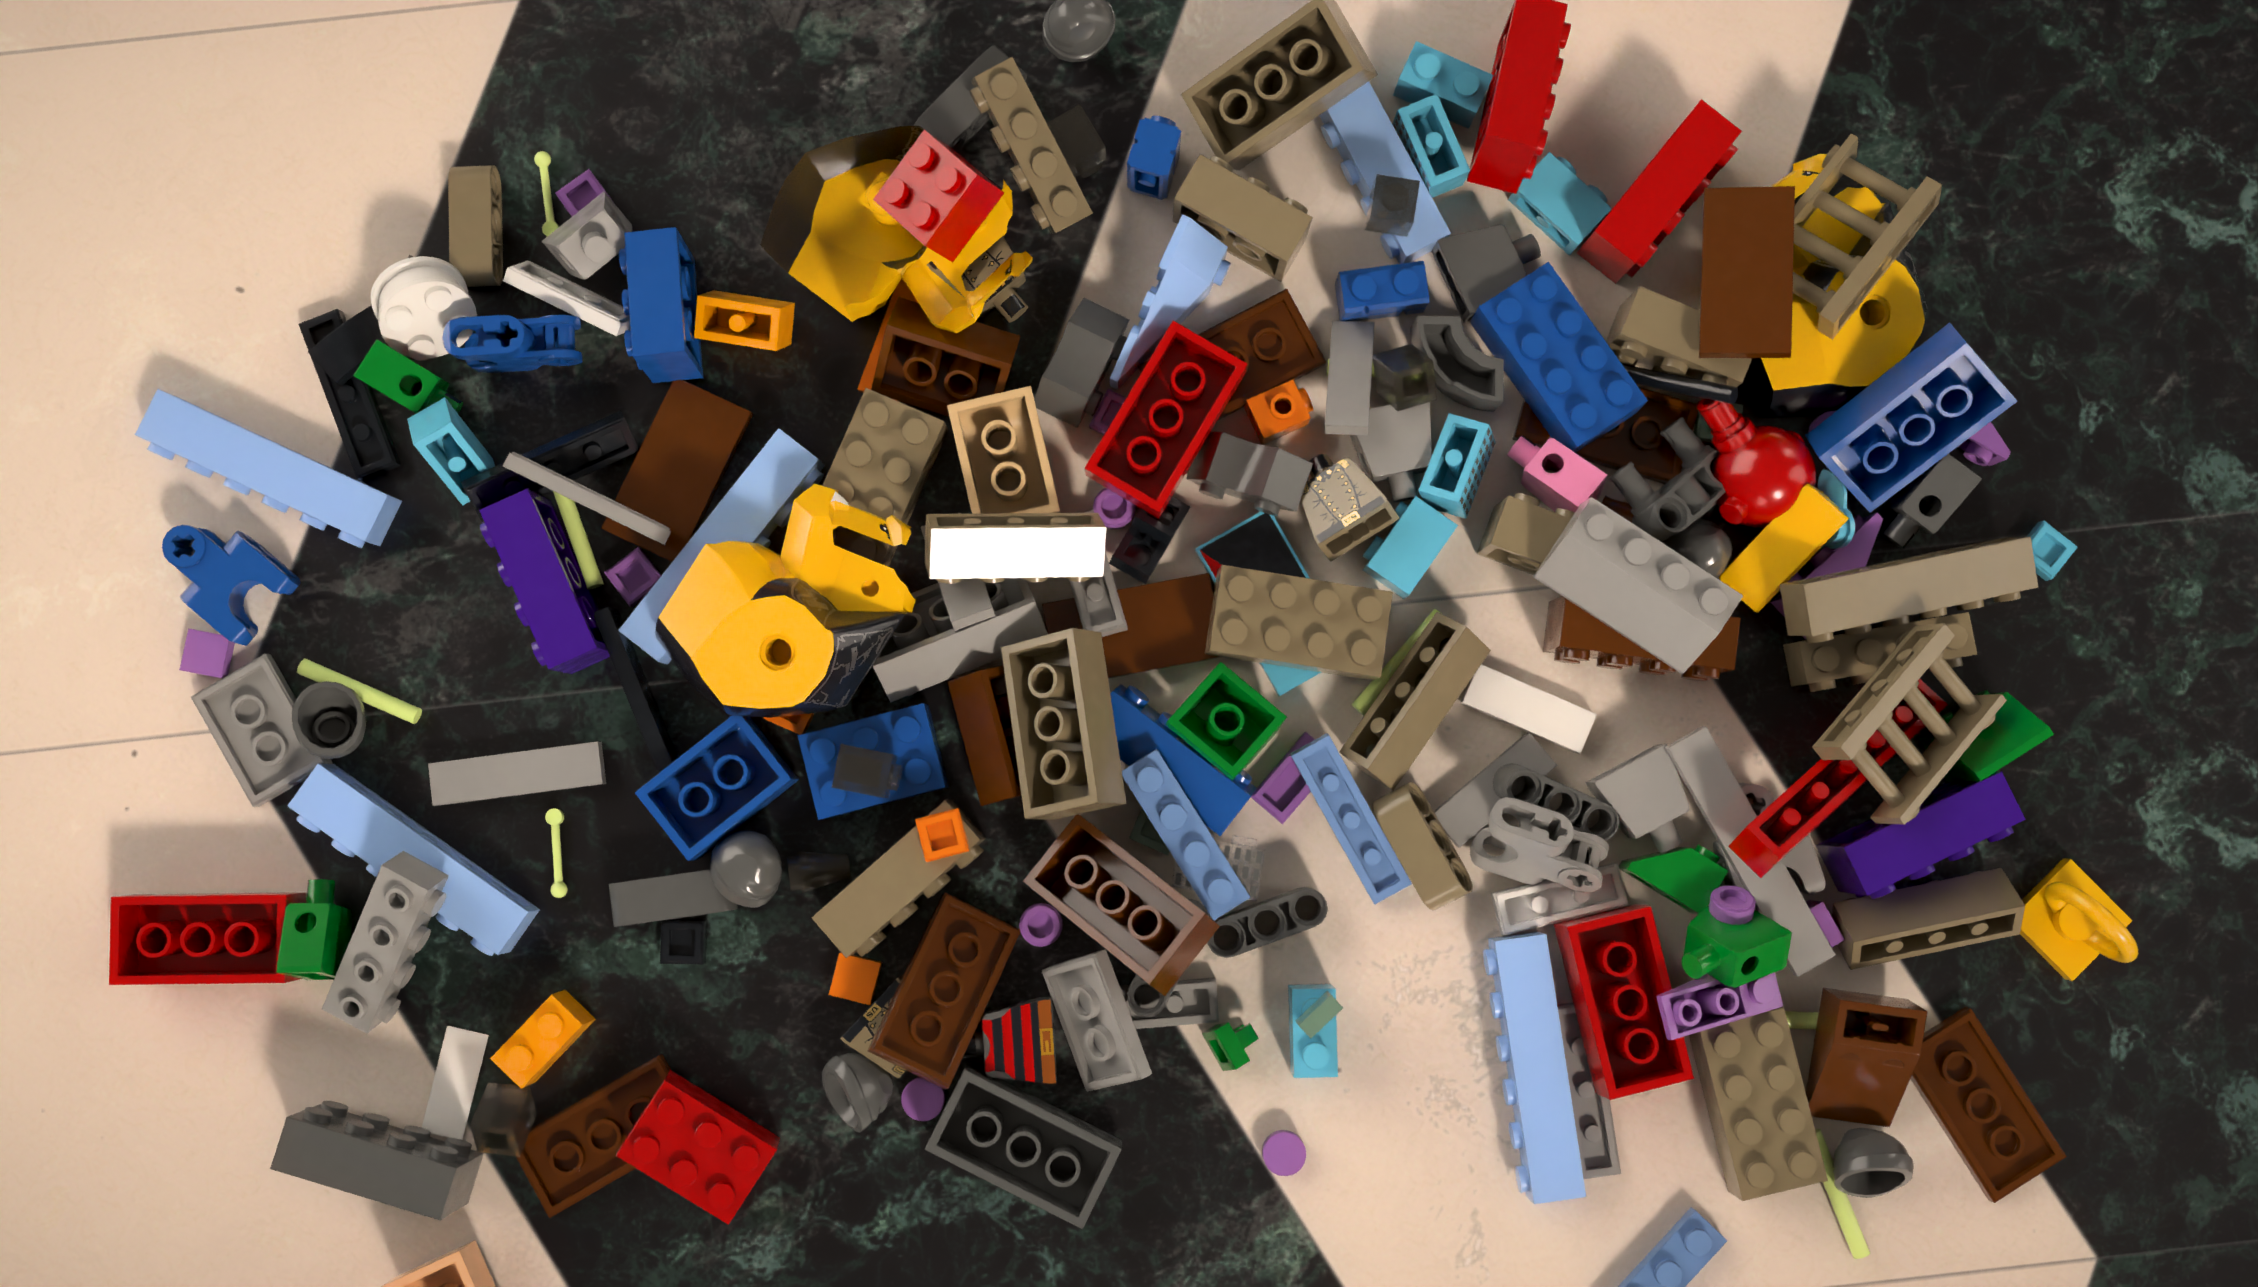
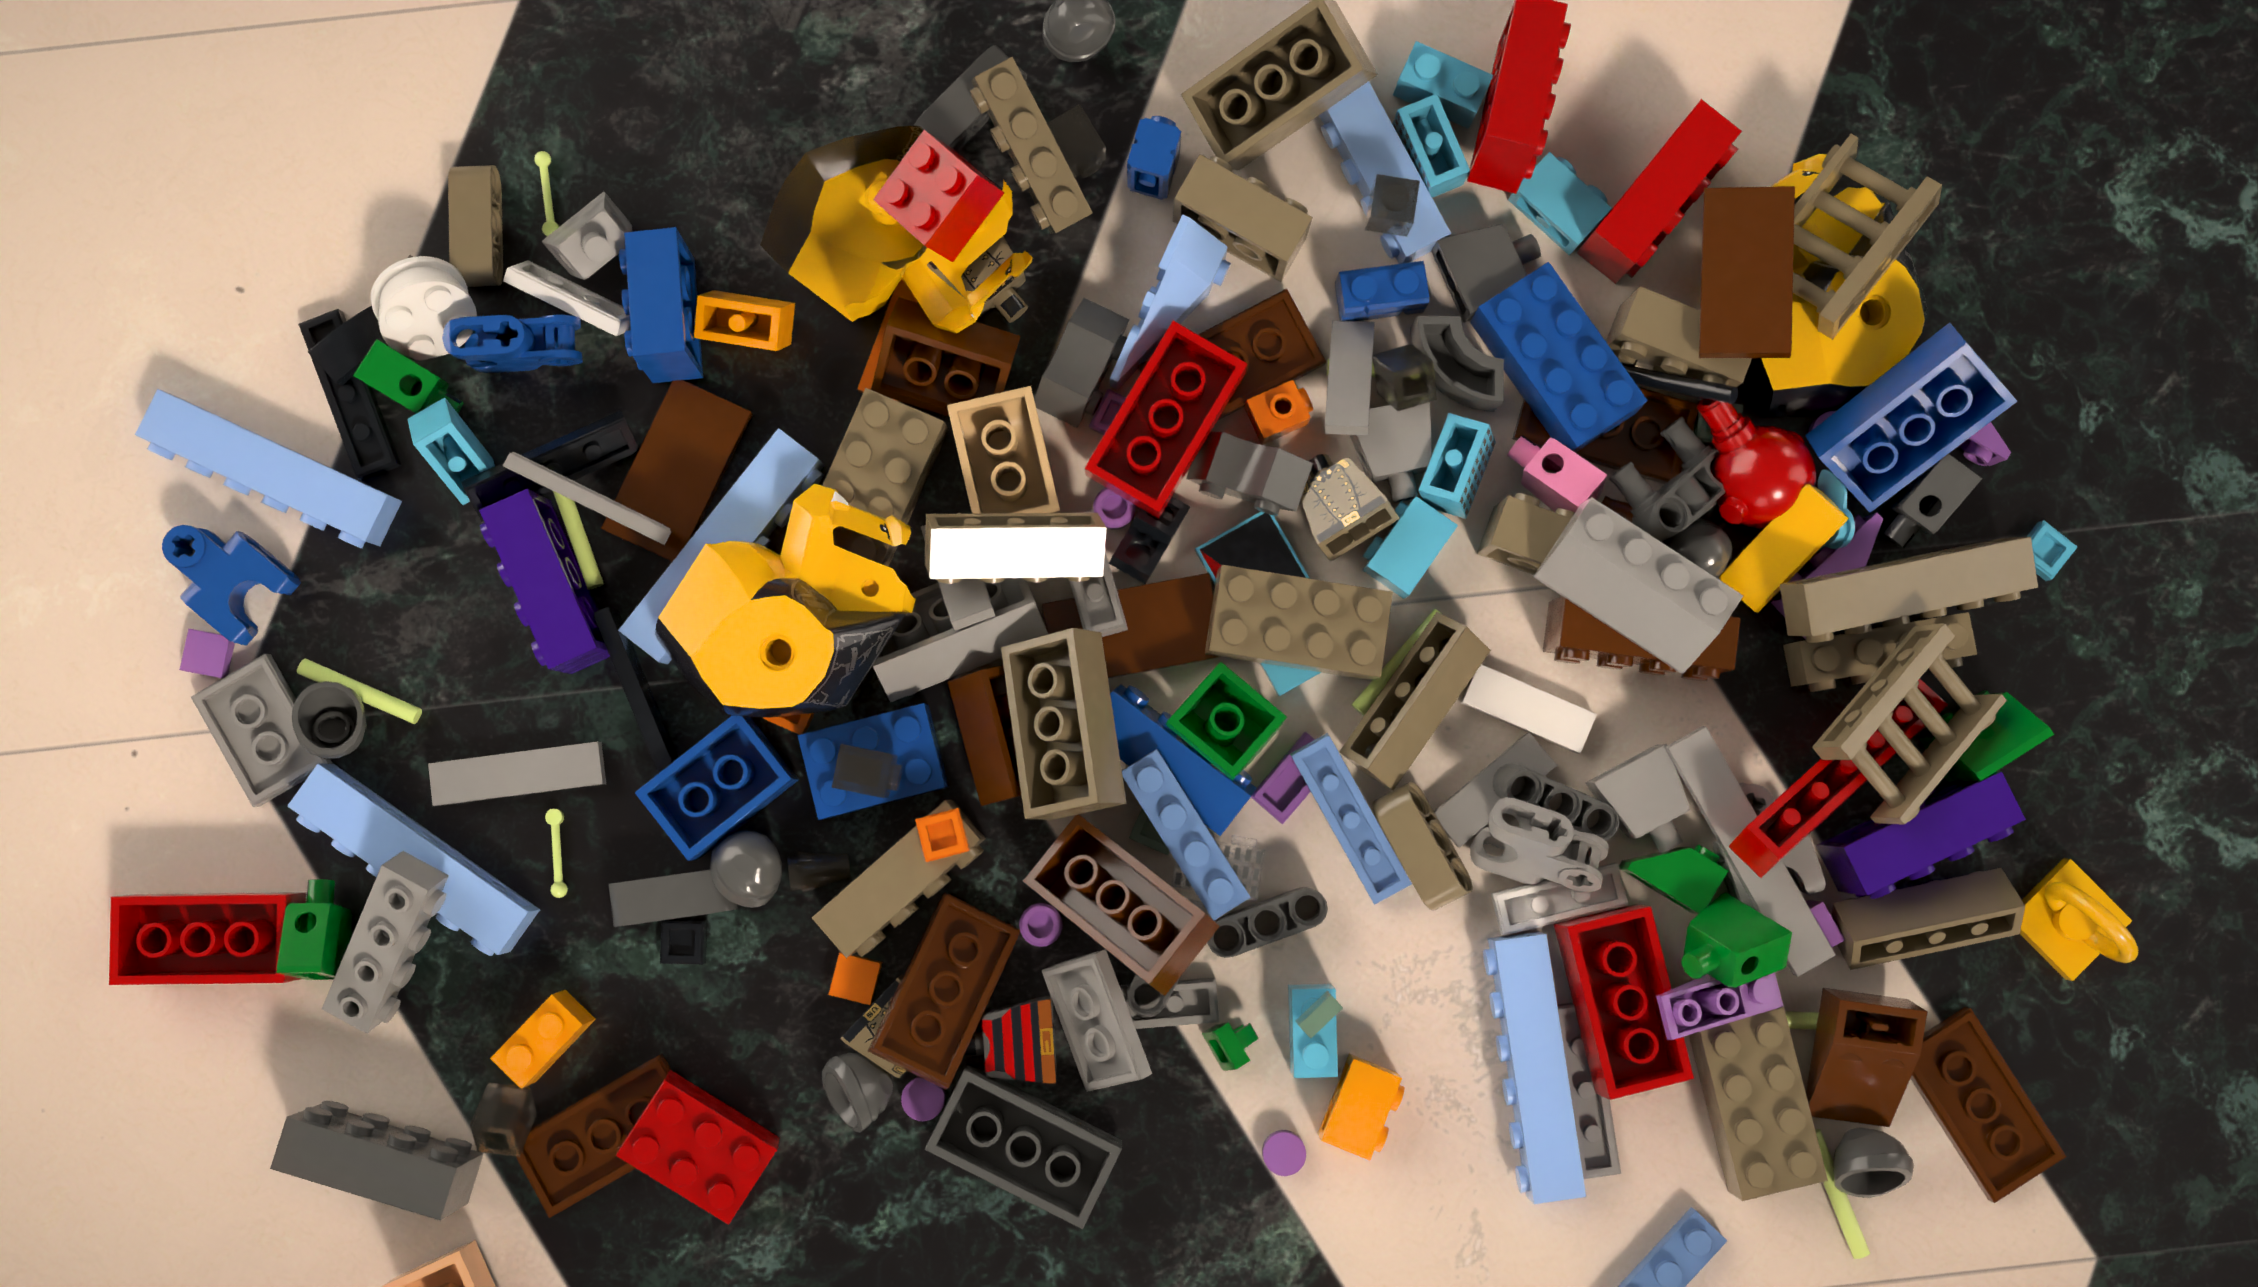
(454, 1082): white sticker -> none
(580, 192): medium lavender tile -> none
(633, 576): medium lavender tile -> none
(1361, 1107): none -> light orange brick
(1732, 905): medium lavender tile -> none

